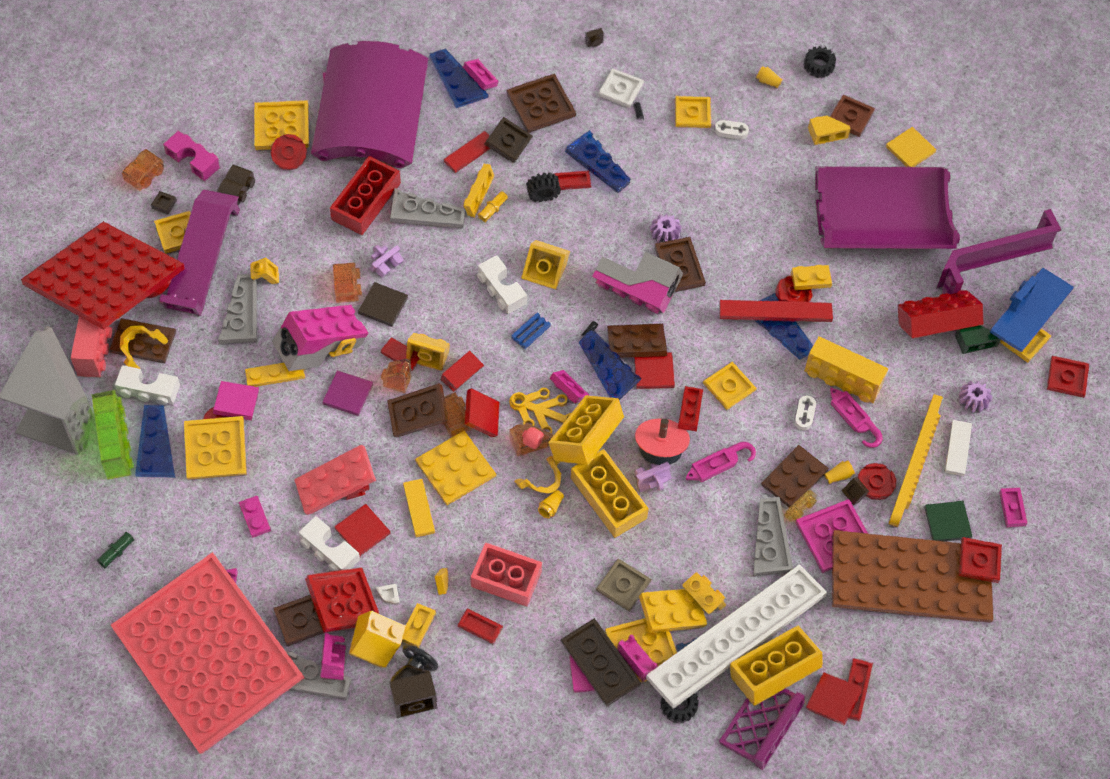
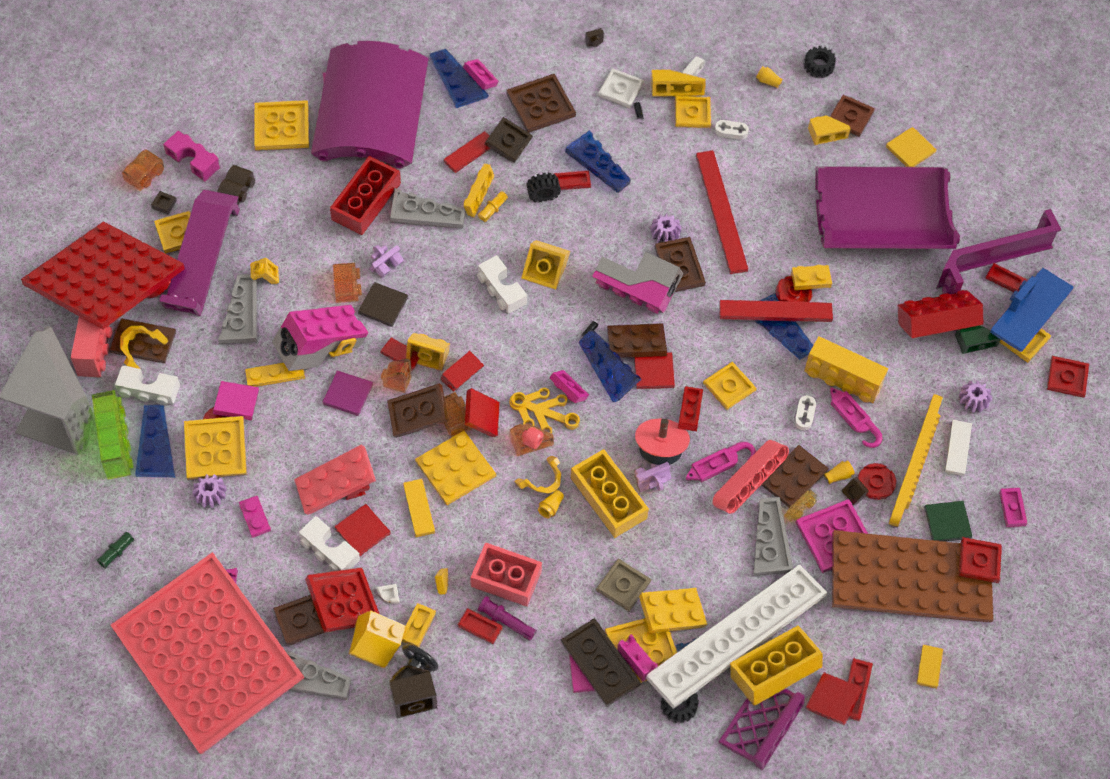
(202, 492): none -> lavender gear
(288, 152): red tile -> none
(333, 657): dark pink hinge -> none
(499, 614): none -> magenta pin
(546, 325): blue tile -> none
(586, 429): yellow brick -> none
(676, 84): none -> yellow slope
(695, 66): none -> white beam
(704, 595): yellow bracket -> none
(722, 212): none -> red tile
(750, 476): none -> coral beam
(929, 666): none -> yellow tile
(1004, 278): none -> red tile

